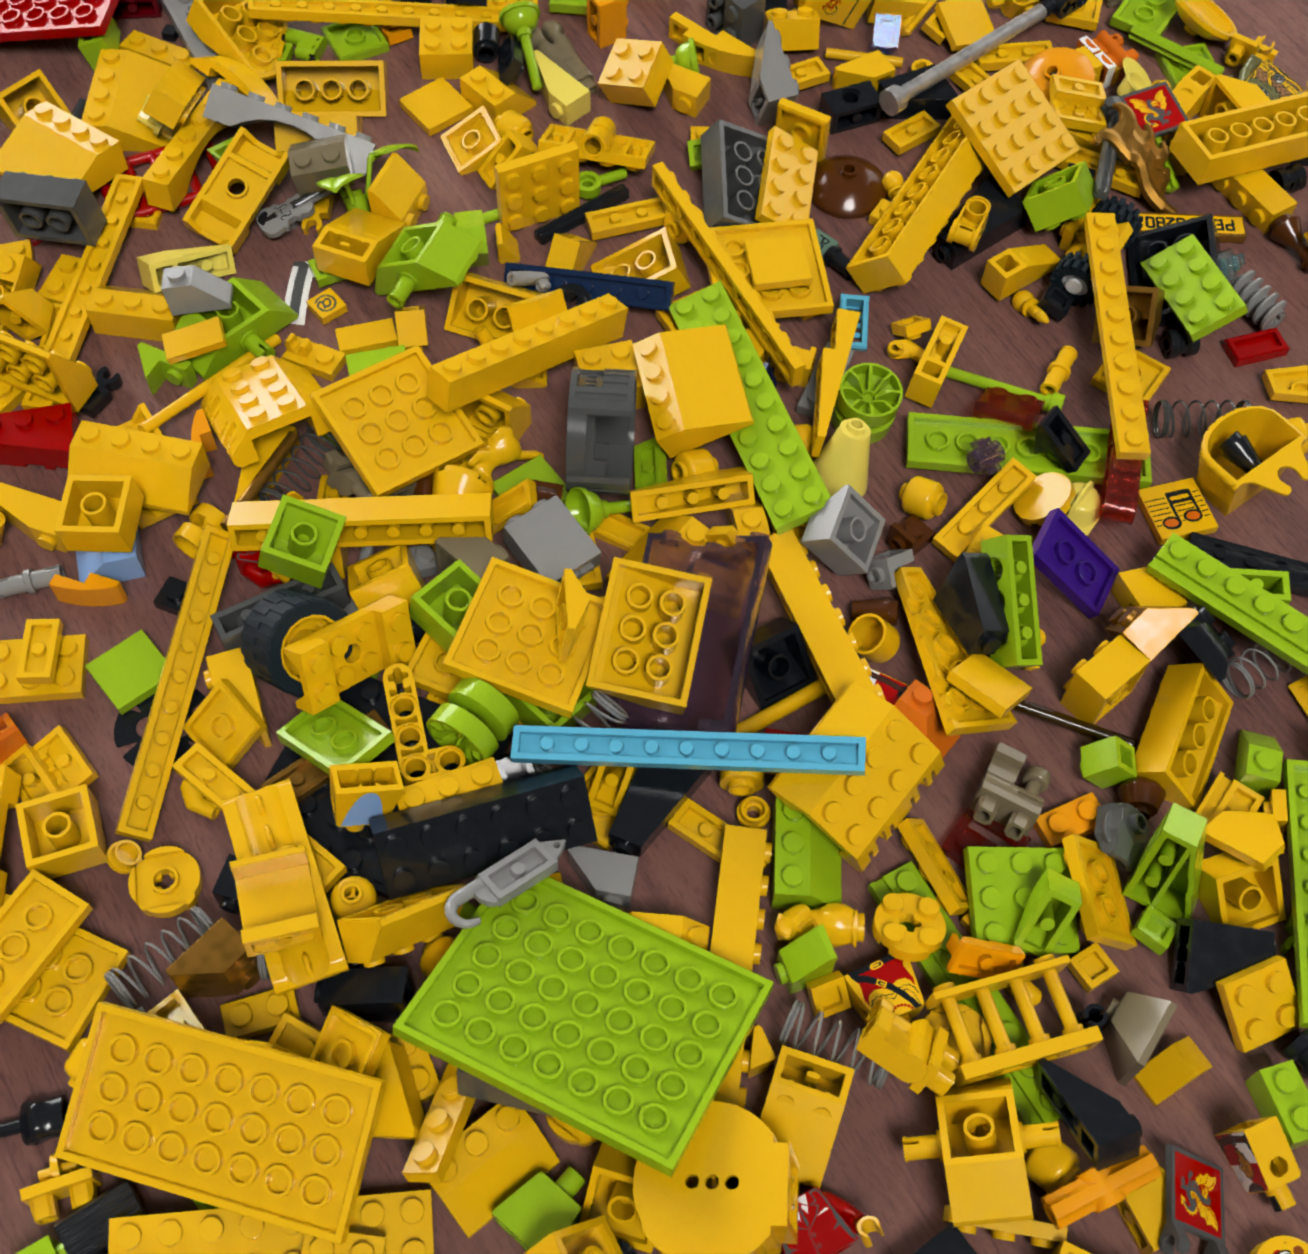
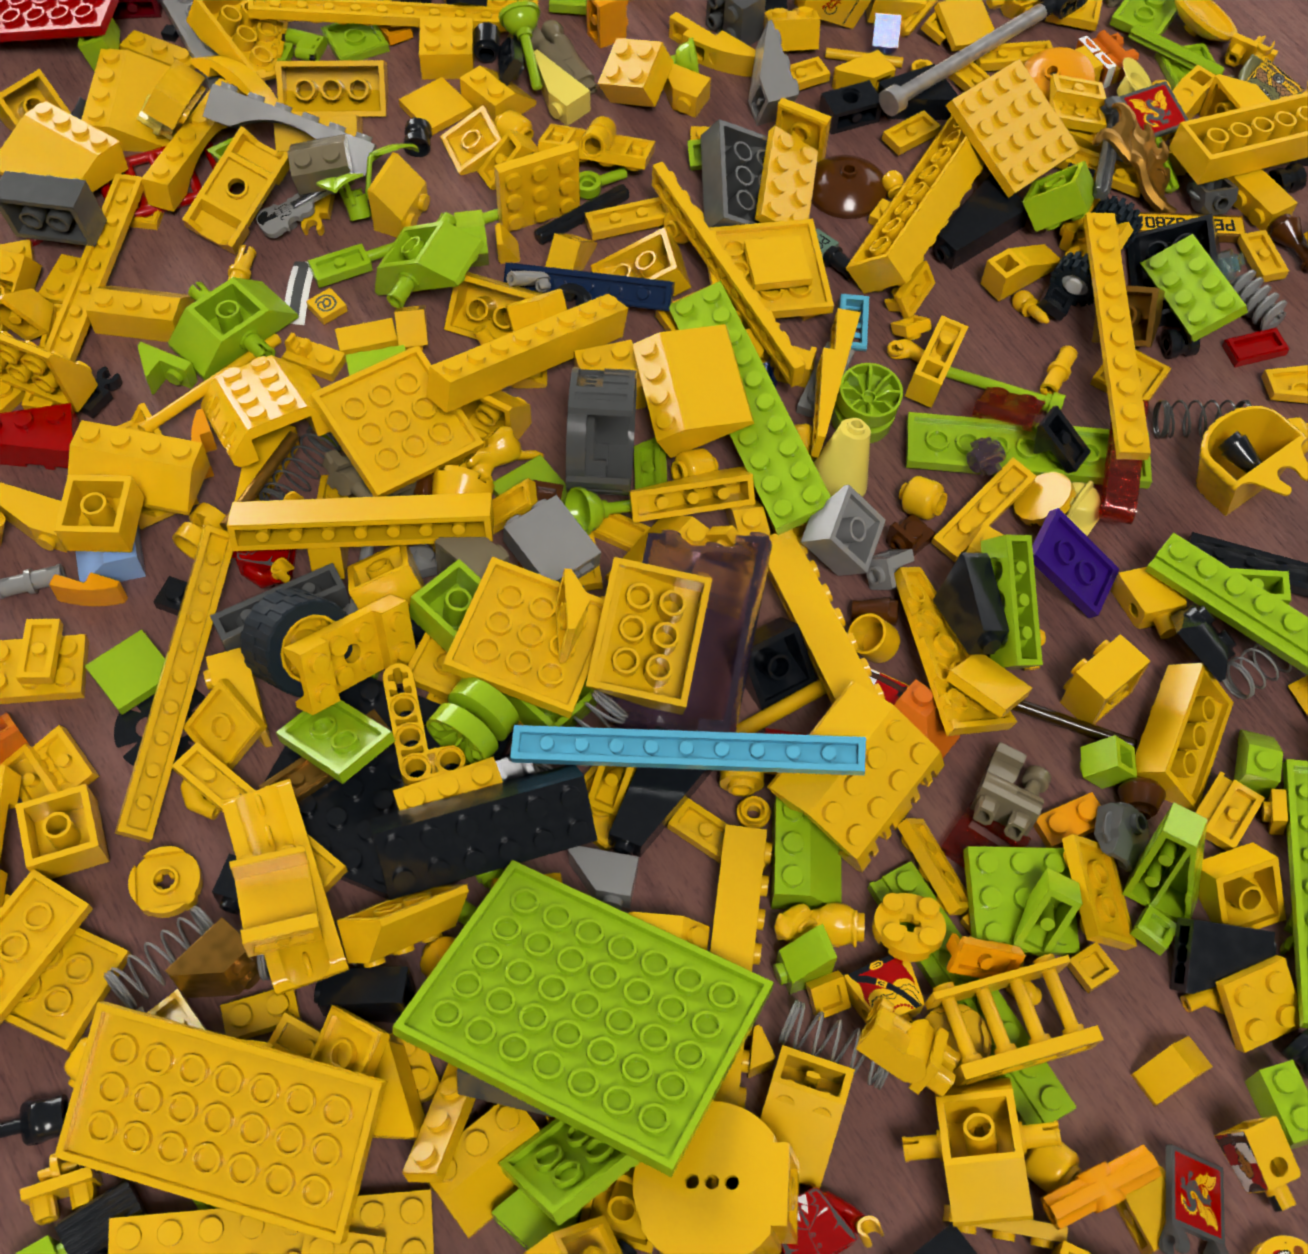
(123, 856): yellow plate -> none
(194, 340): yellow tile -> none
(195, 290): light grey slope -> none
(213, 259): light yellow slope -> none
(242, 263): none -> yellow pin
(301, 541): lime slope -> none
(352, 896): yellow head -> none
(355, 245): yellow slope -> none
(364, 792): yellow torso -> none
(418, 132): none -> black wheel
(506, 879): light grey plate -> none
(564, 1169): none -> lime plate
(912, 294): none -> yellow plate
(970, 223): yellow piece -> none
(1091, 1116): black slope -> none
(1092, 1016): black pin -> none
(1133, 1031): dark tan slope -> none
(1150, 626): slope -> none
(1176, 509): yellow tile -> none
(1208, 998): none -> yellow arm
(1212, 197): none -> dark grey hand
(1247, 836): yellow slope -> none
(1262, 255): none -> yellow plate

